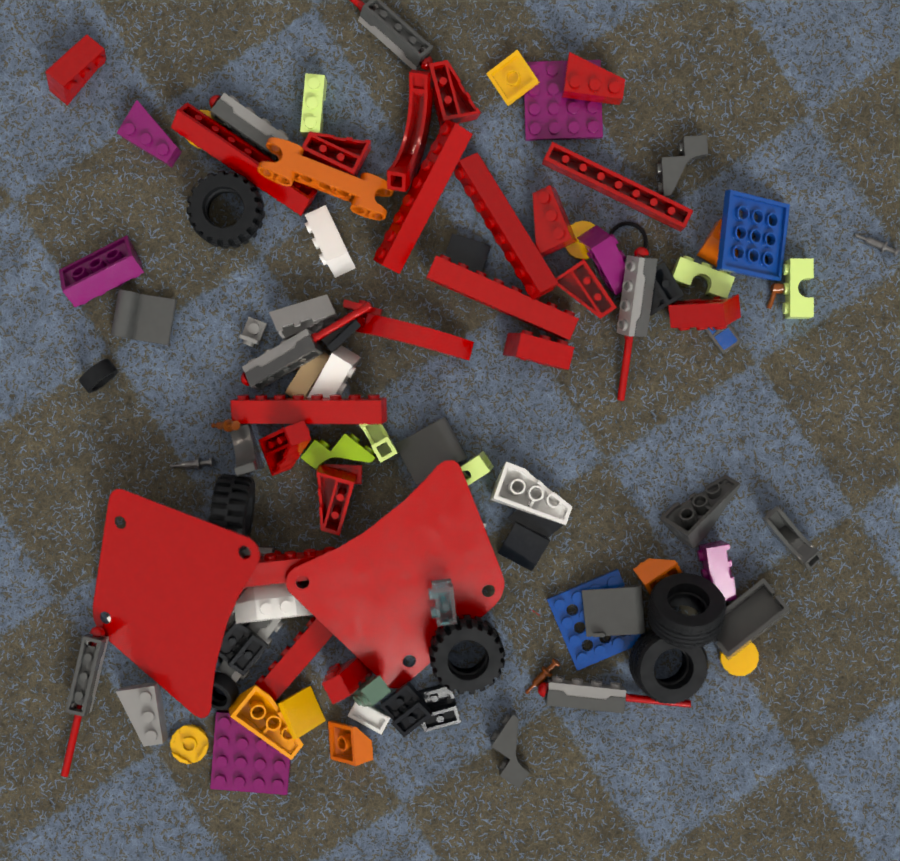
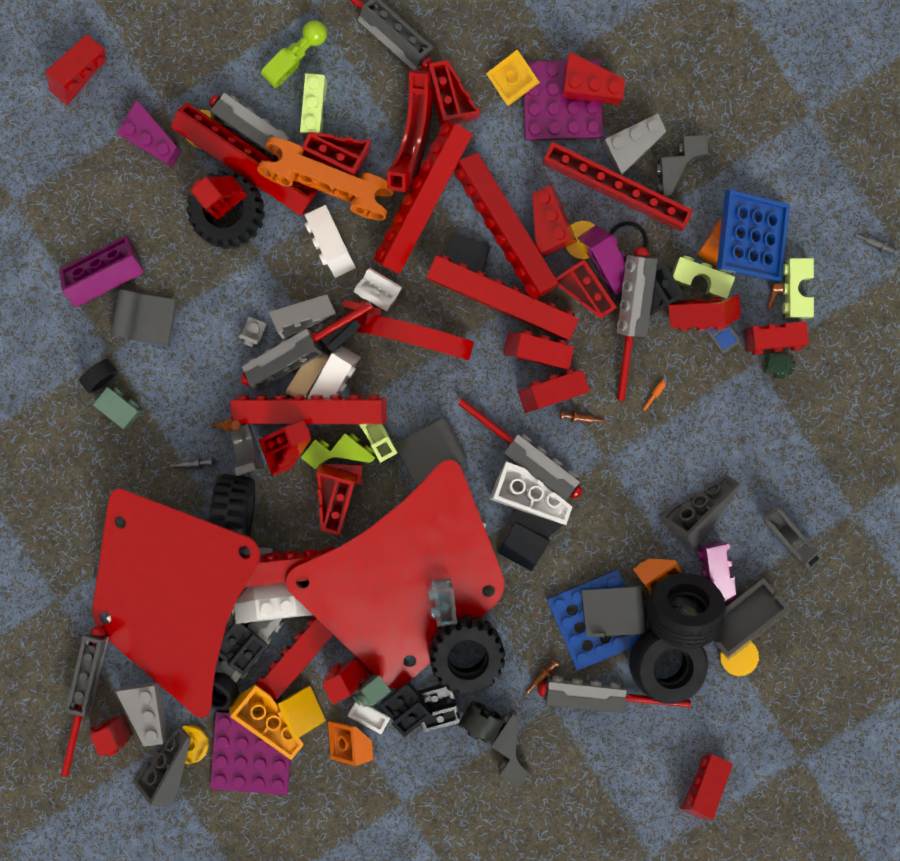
(111, 735): none -> red wedge
(117, 407): none -> sand green piece
(162, 776): none -> dark grey wedge
(218, 194): none -> red wedge
(289, 58): none -> lime beam
(378, 289): none -> white bracket
(477, 466): yellowish green torso -> none
(481, 722): none -> pearl dark grey brick
(532, 458): none -> piece
(553, 390): none -> red wedge
(579, 417): none -> dark orange piece
(632, 143): none -> light grey wedge
(655, 393): none -> orange piece
(707, 787): none -> red wedge
(776, 337): none -> red wedge
(779, 365): none -> clear green brick

